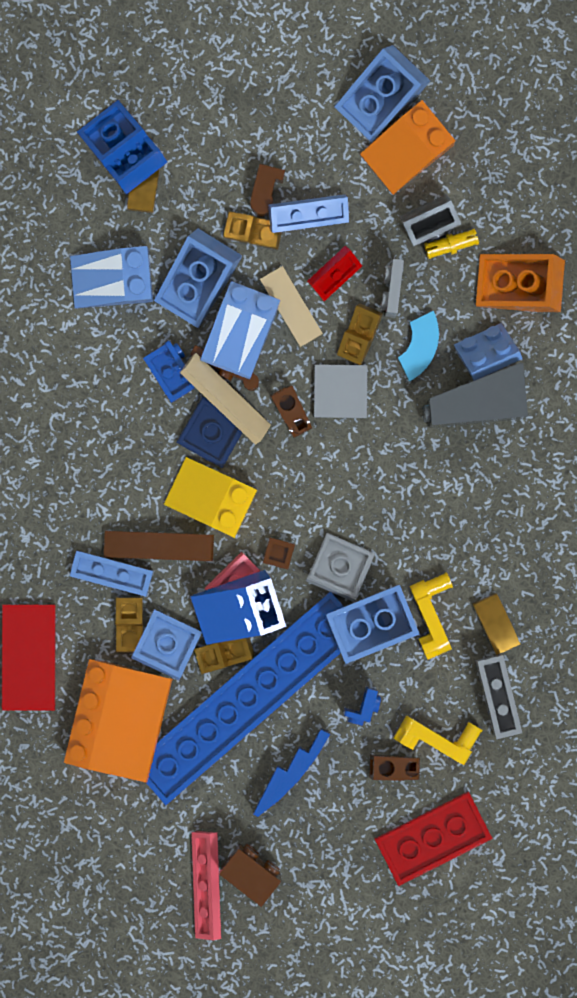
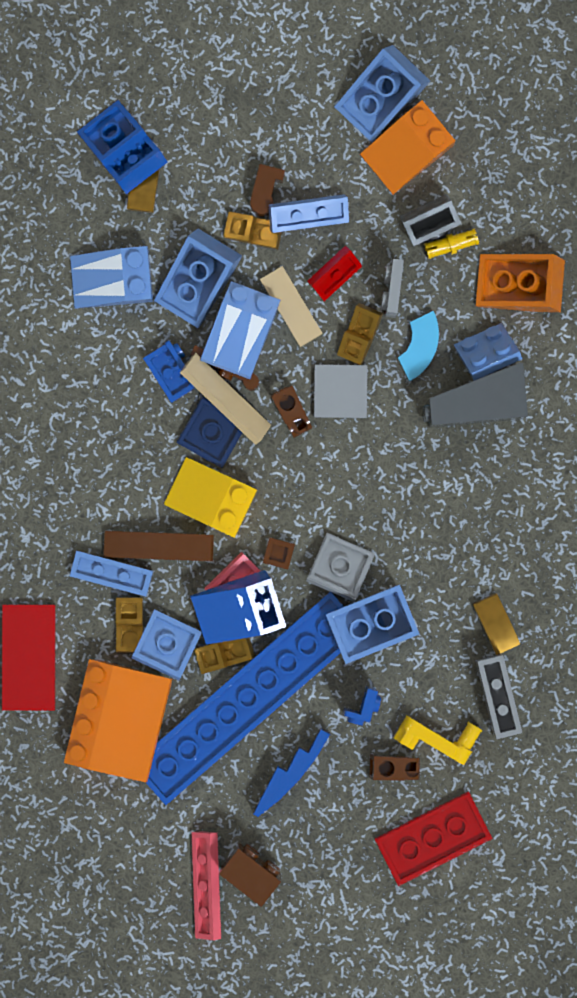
(436, 641): yellow beam -> none

